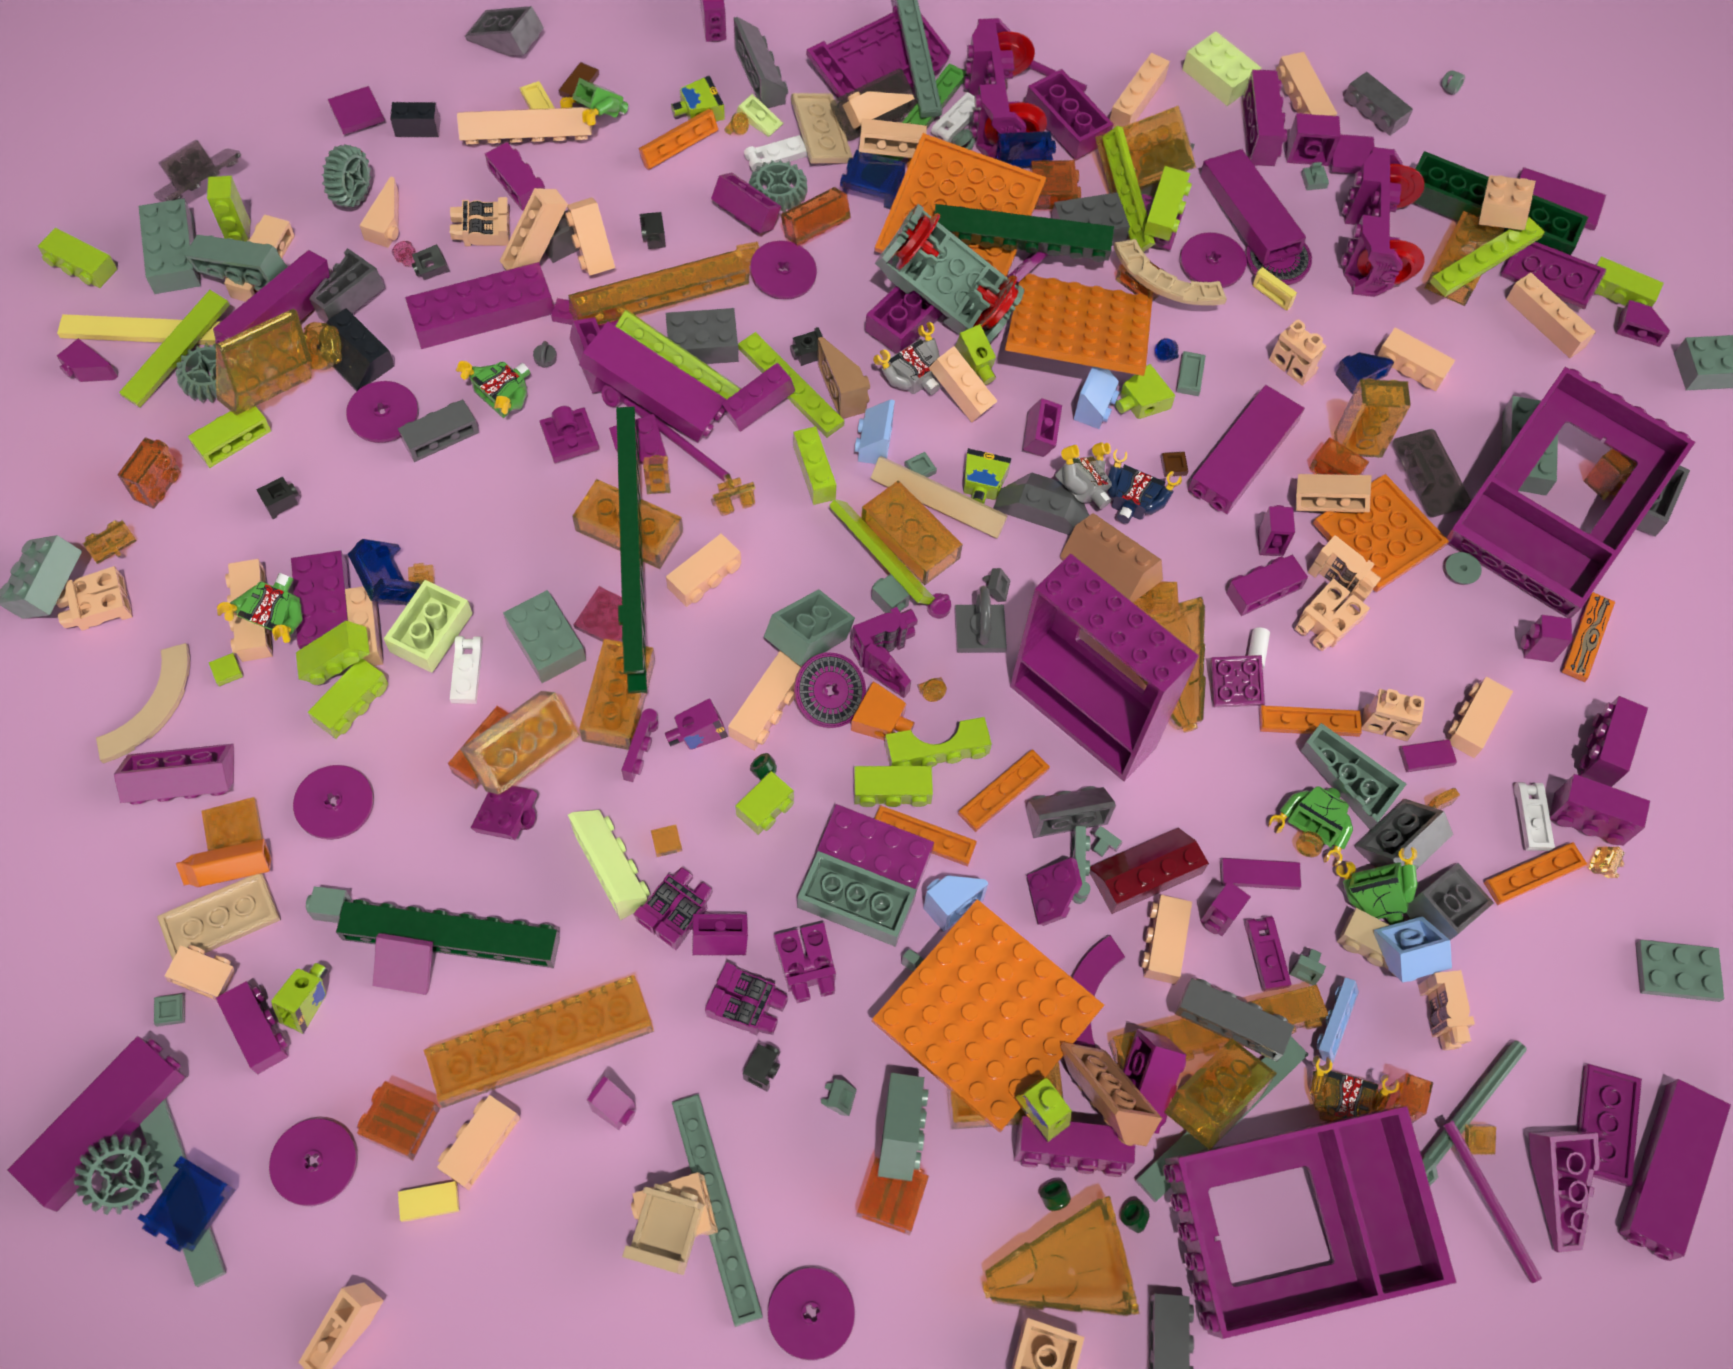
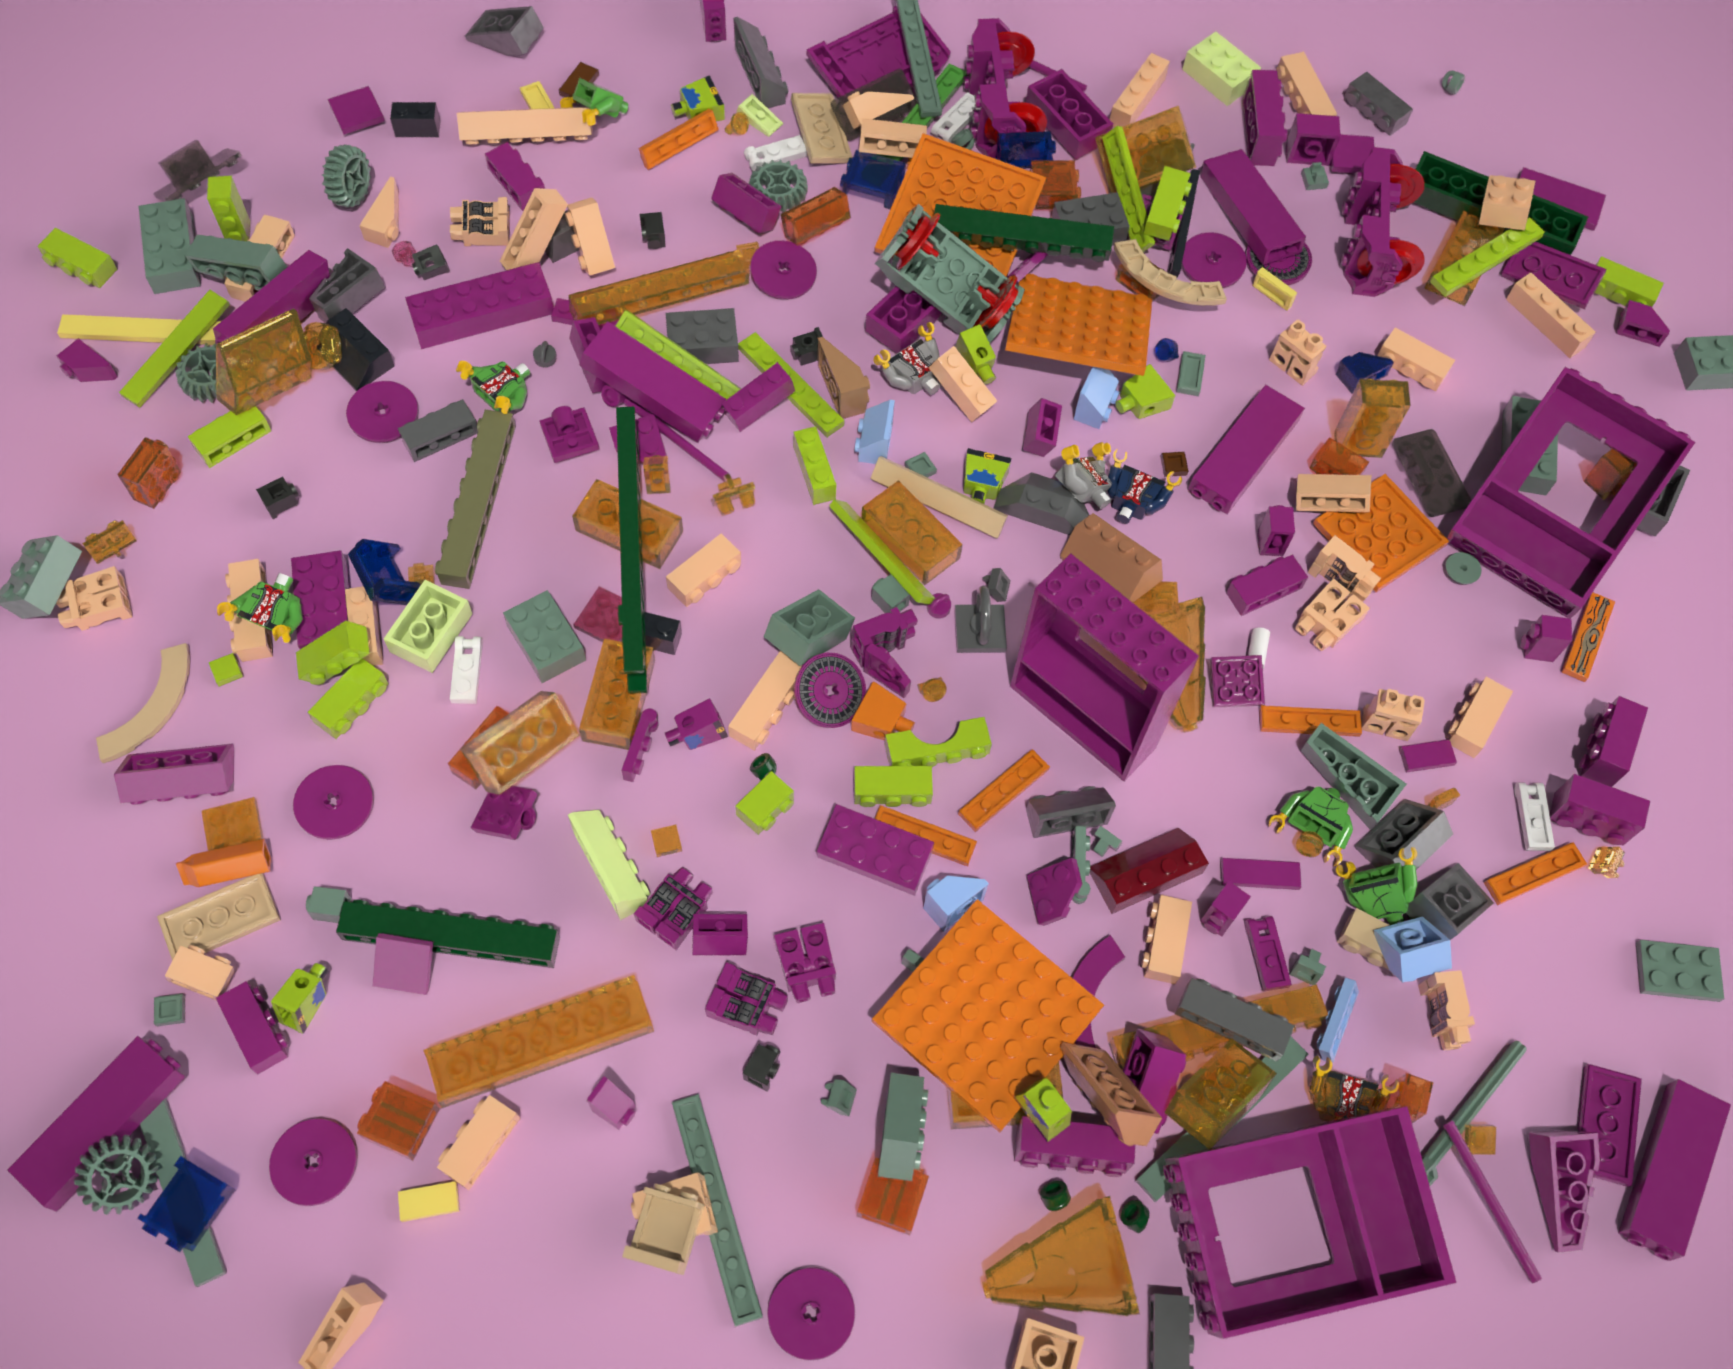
(475, 500): none -> olive brick
(662, 633): none -> black brick
(856, 898): sand green brick -> none
(1181, 236): none -> black tile

